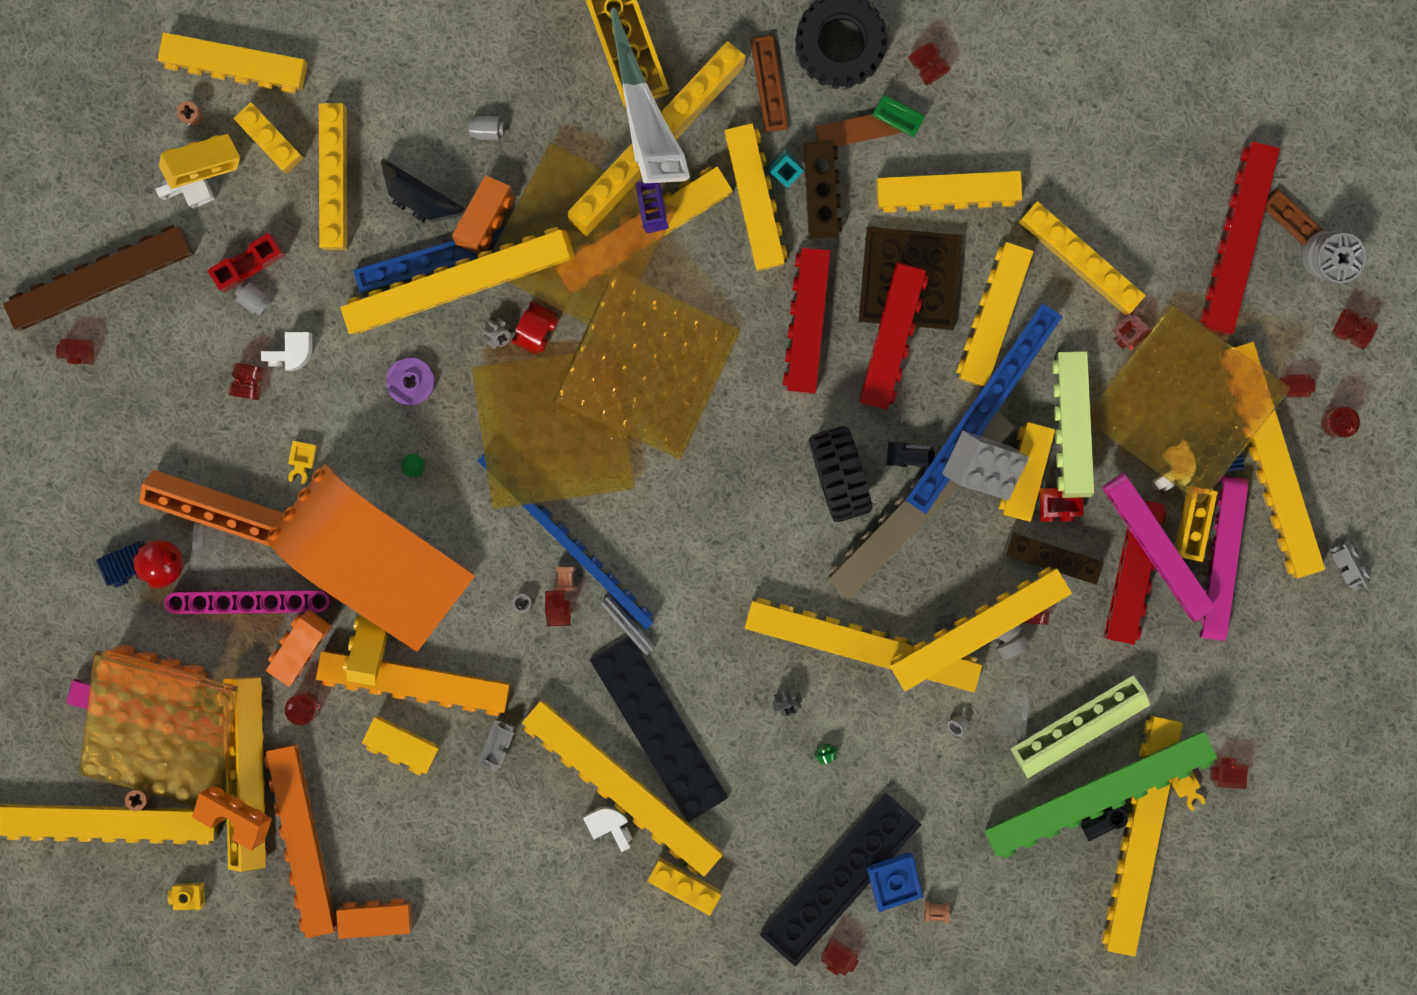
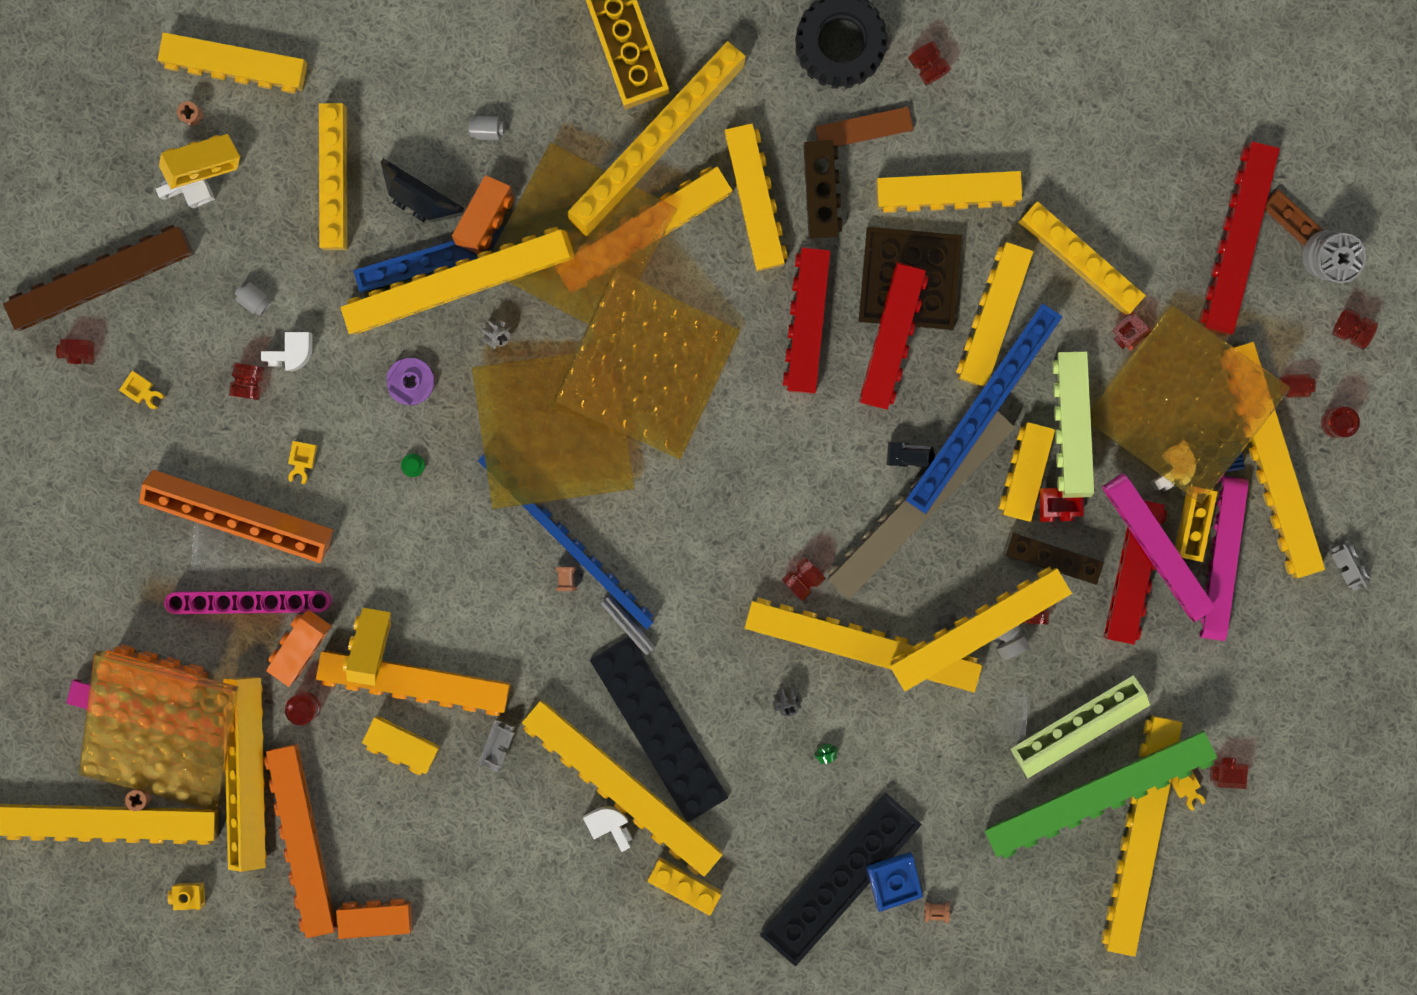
(119, 565): dark blue brick -> none
(139, 388): none -> yellow plate
(158, 563): red cylinder -> none
(238, 269): red arch -> none
(248, 823): orange arch -> none
(268, 138): yellow brick -> none
(368, 559): orange panel -> none
(521, 599): light grey hinge -> none
(534, 327): red cylinder -> none
(557, 609): clear red brick -> none
(652, 140): white plate -> none
(655, 220): dark purple slope -> none
(769, 83): dark orange tile -> none
(786, 168): teal brick -> none
(804, 578): none -> clear red wheel
(839, 957): clear red brick -> none
(840, 473): black tyre -> none
(898, 116): green tile -> none
(958, 725): light grey hinge -> none
(985, 465): light grey brick -> none
(1098, 826): black piece -> none

